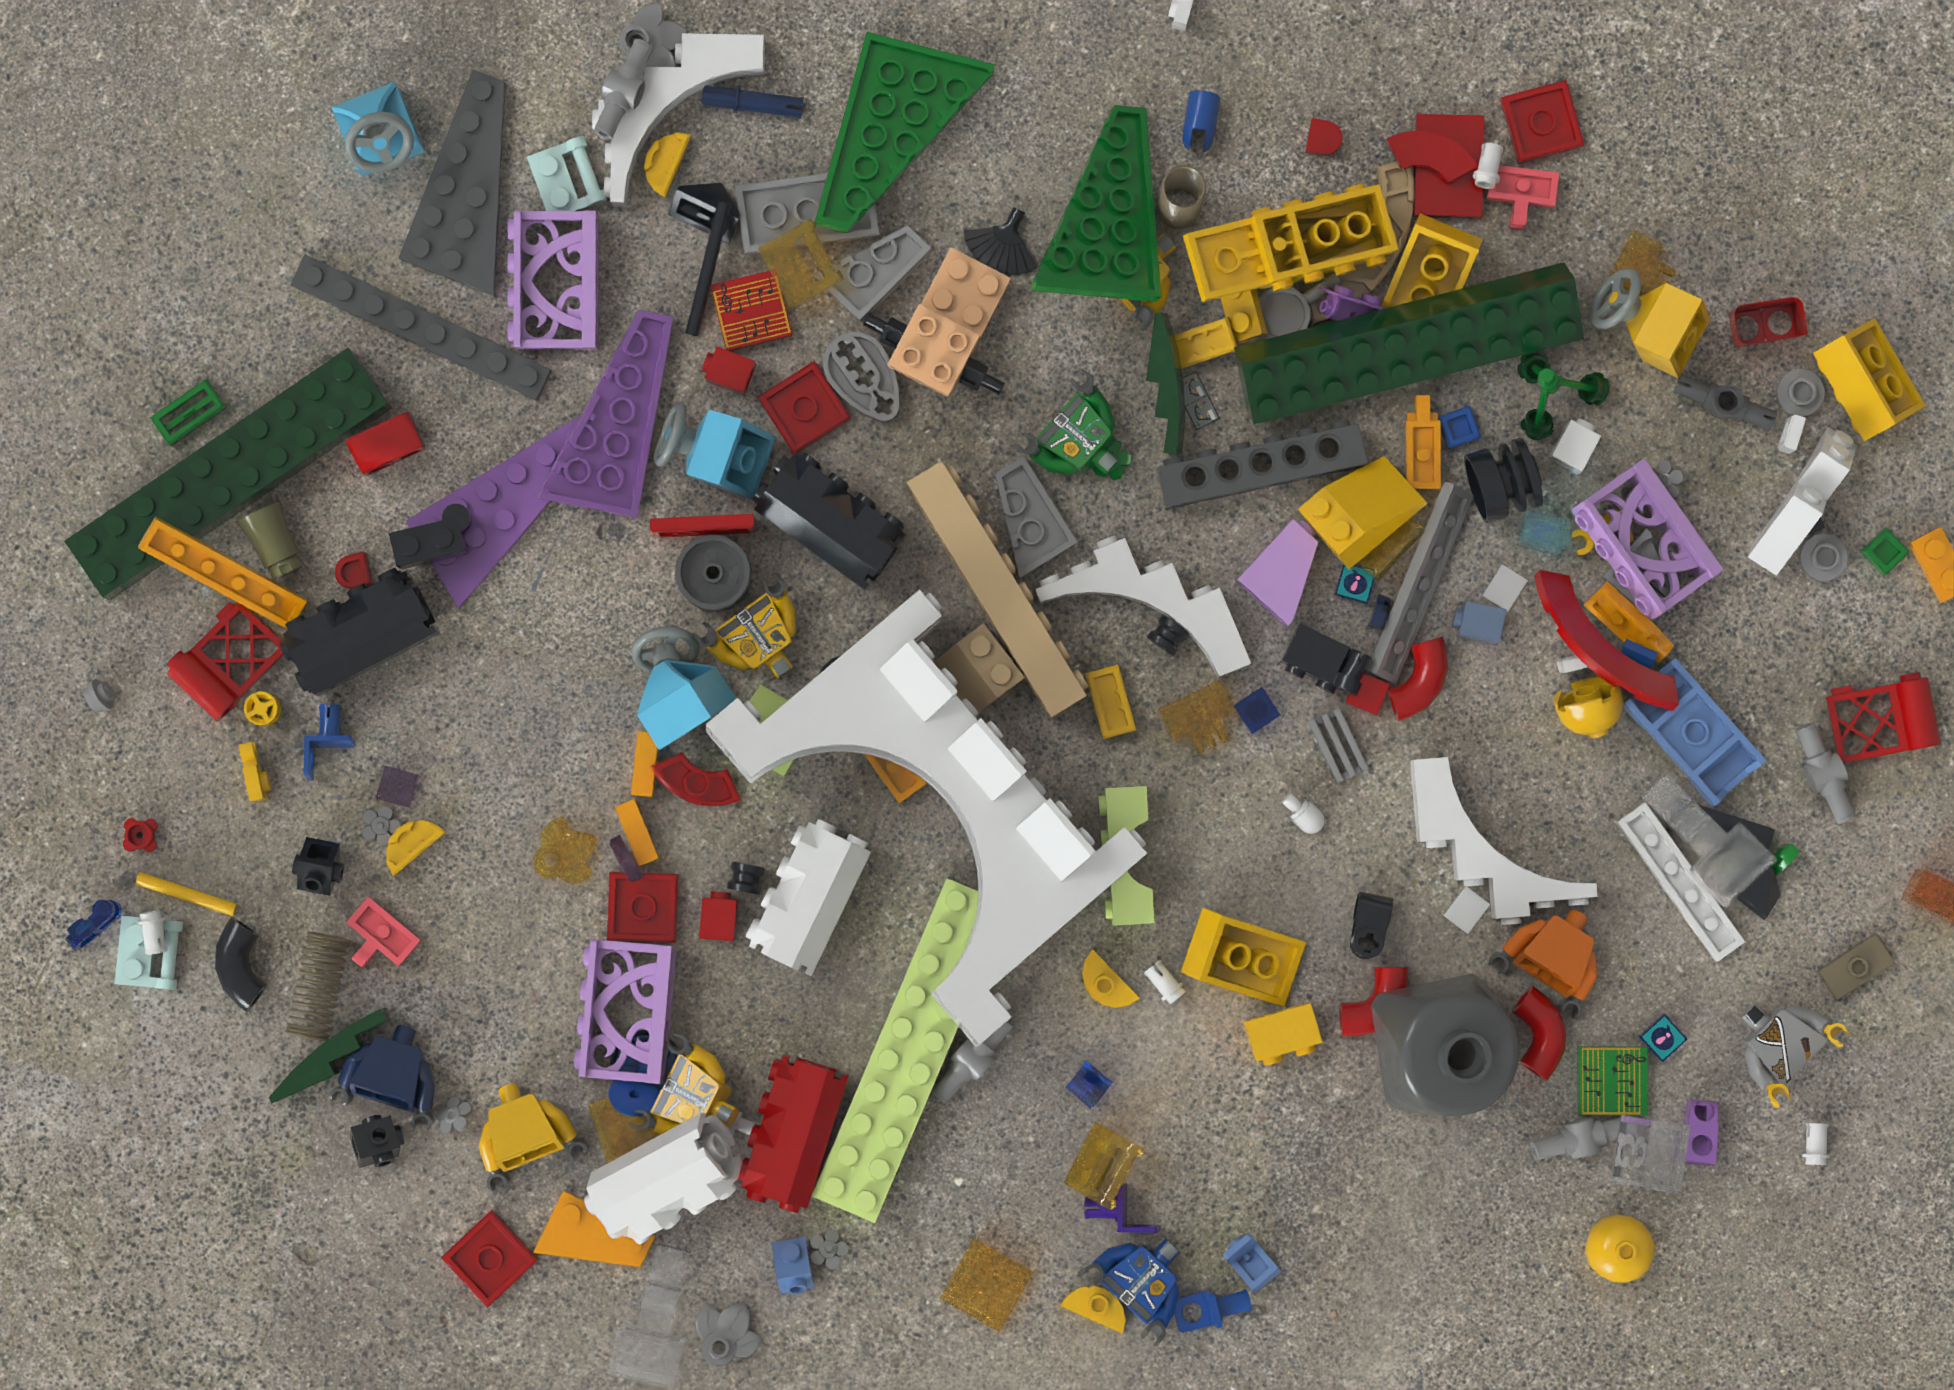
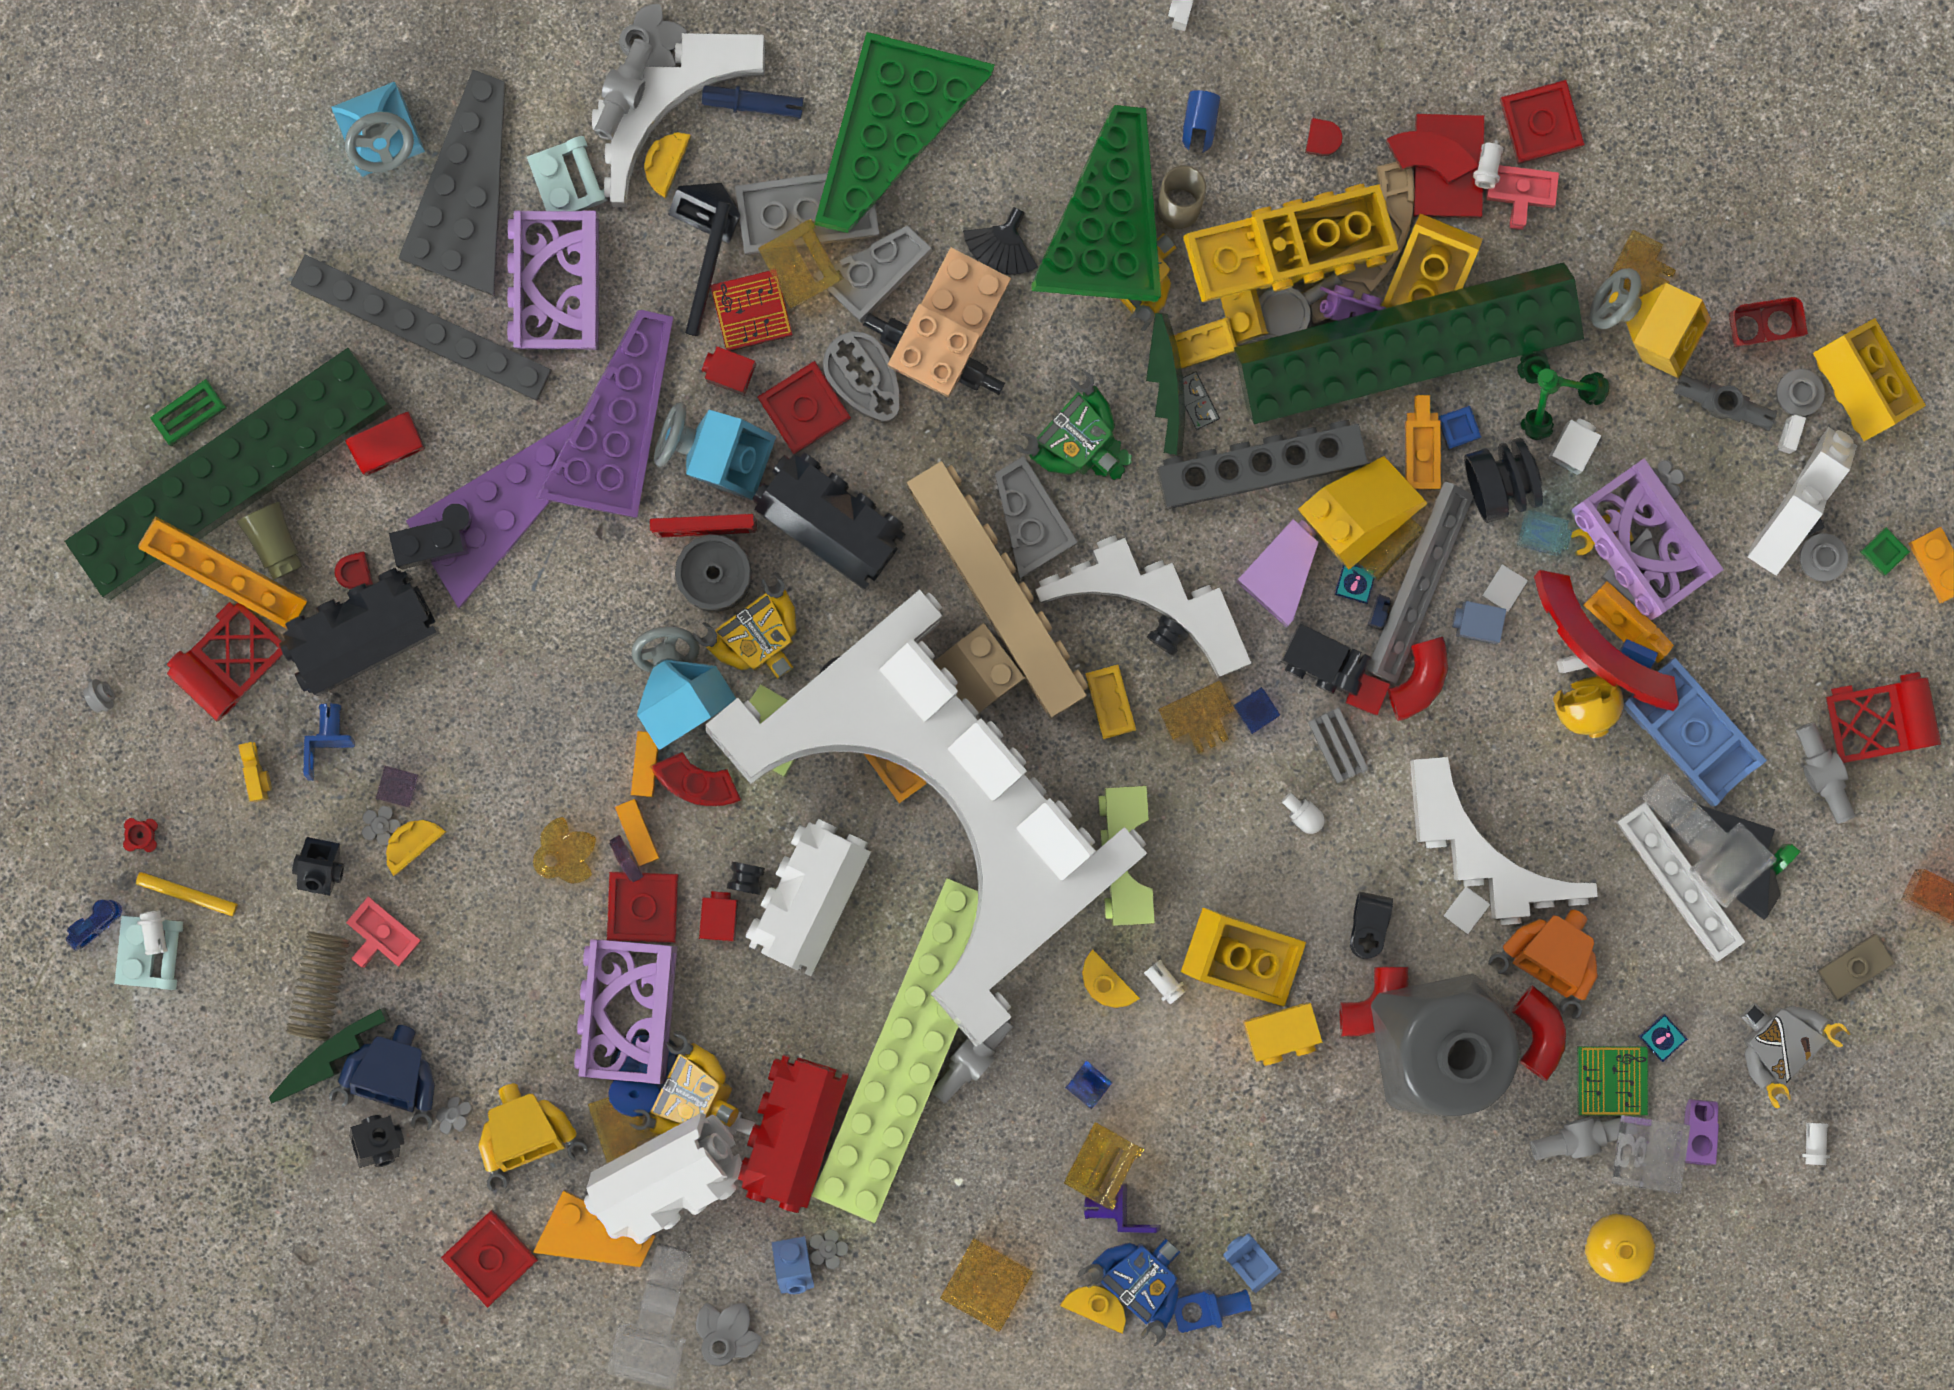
(233, 964): black cylinder -> none
(258, 704): yellow wheel -> none

